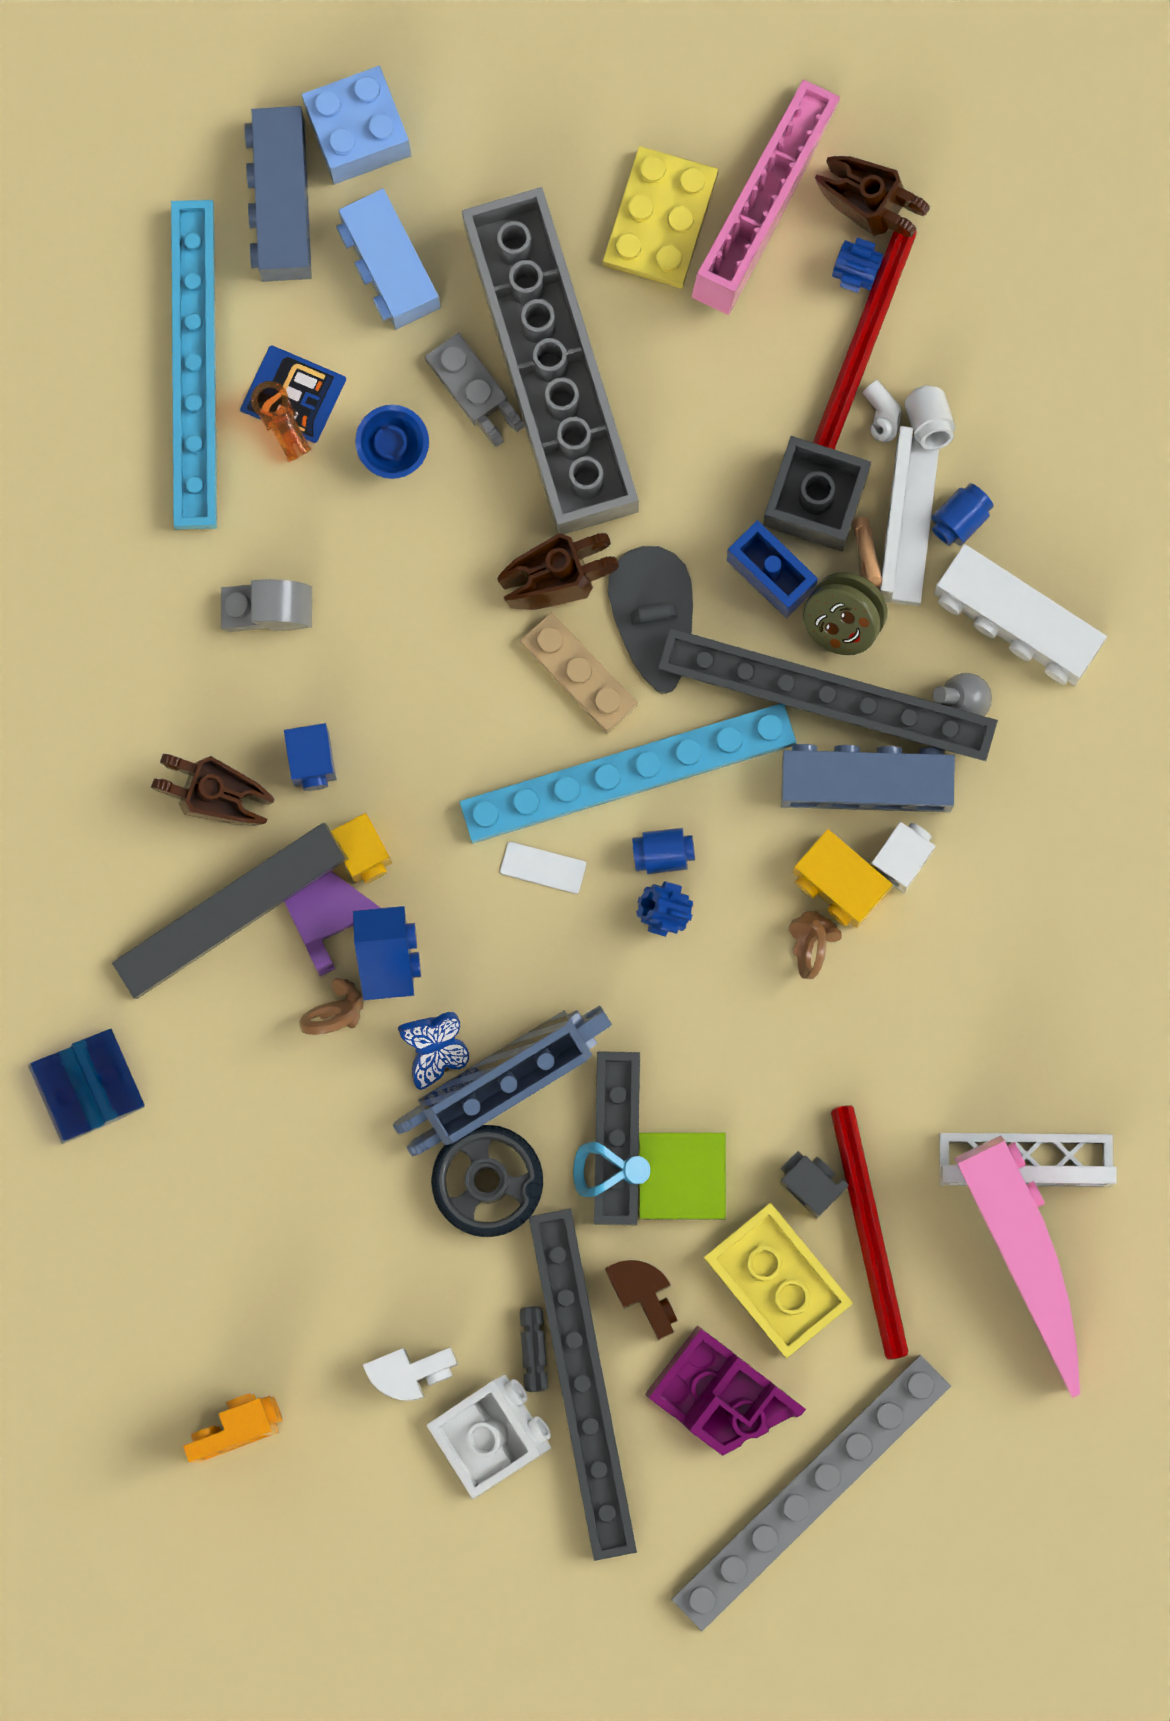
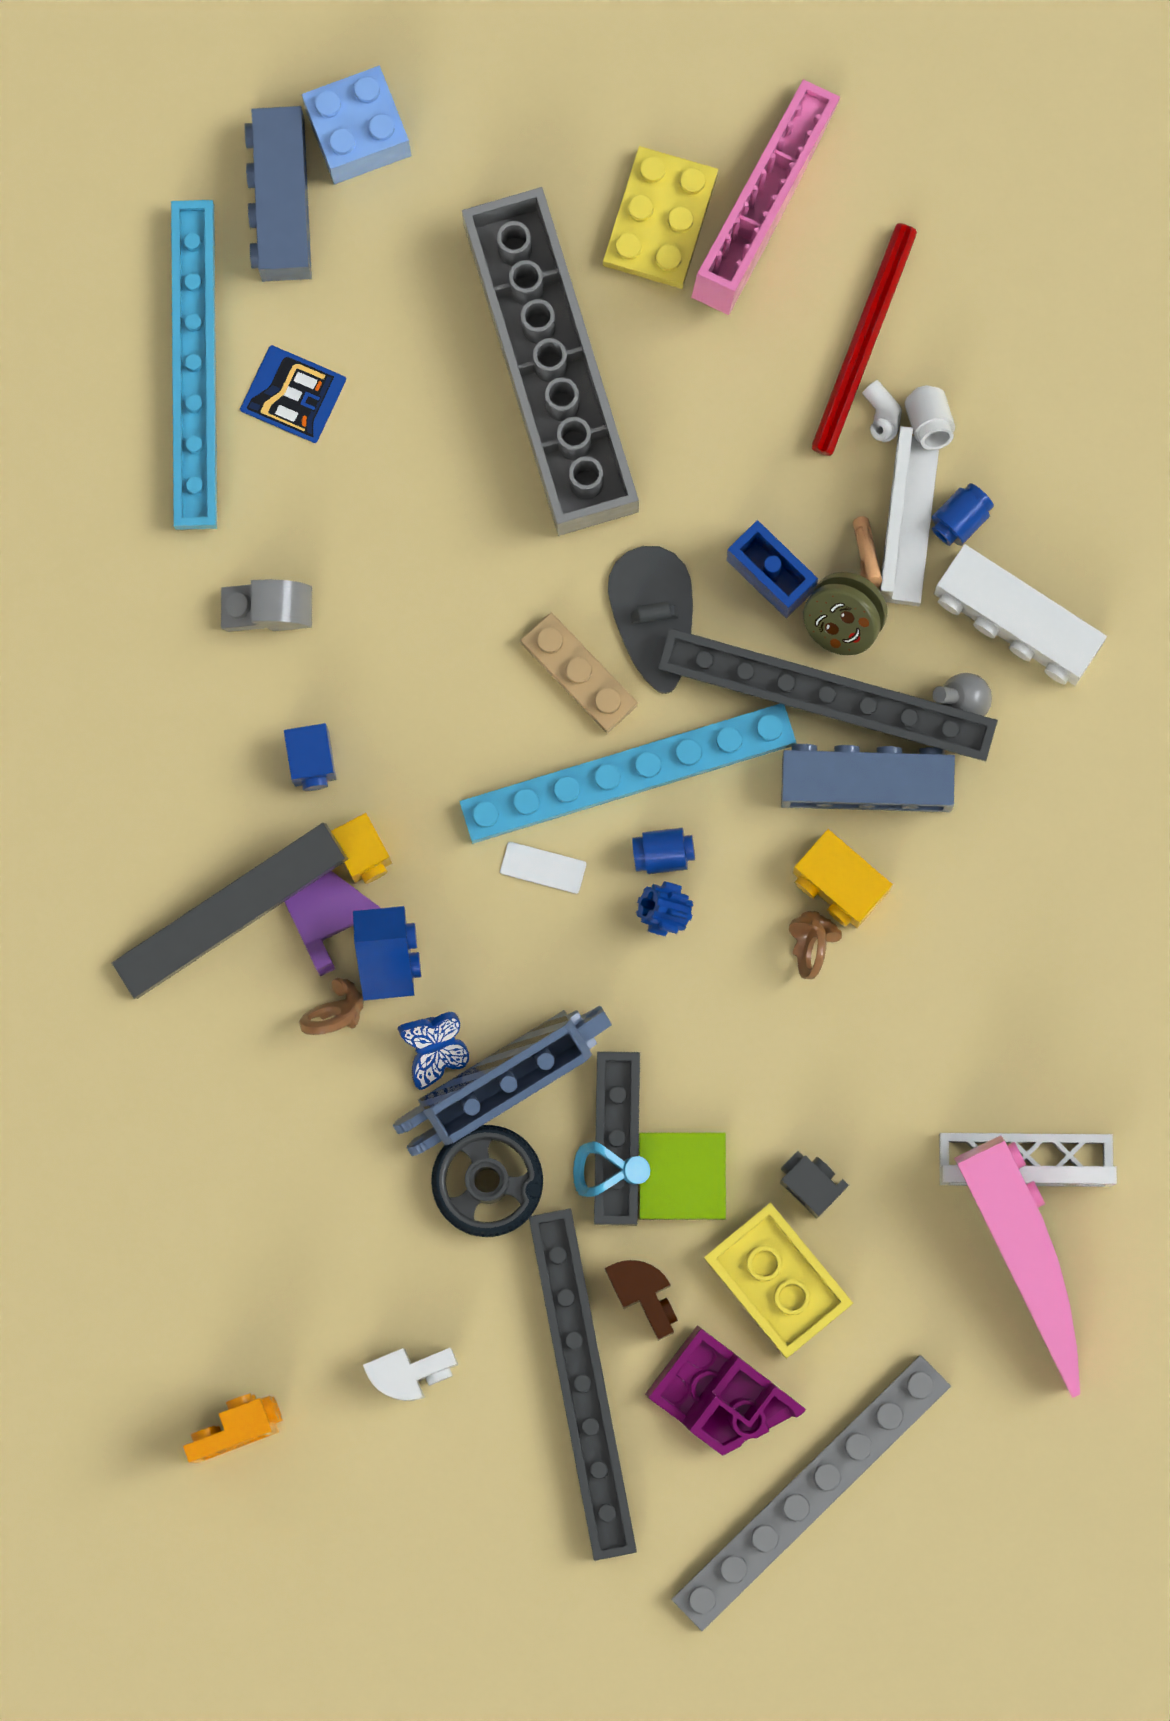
(86, 1086): clear blue slope -> none
(213, 791): reddish brown hinge -> none
(281, 421): clear orange pin -> none
(387, 259): light blue brick -> none
(392, 441): blue helmet -> none
(472, 386): light grey hinge -> none
(490, 1435): white plate -> none
(533, 1349): dark grey axle -> none
(556, 572): reddish brown hinge -> none
(816, 493): dark grey brick -> none
(857, 265): blue gear -> none
(869, 1232): red axle -> none
(870, 195): reddish brown hinge -> none
(904, 855): white brick -> none

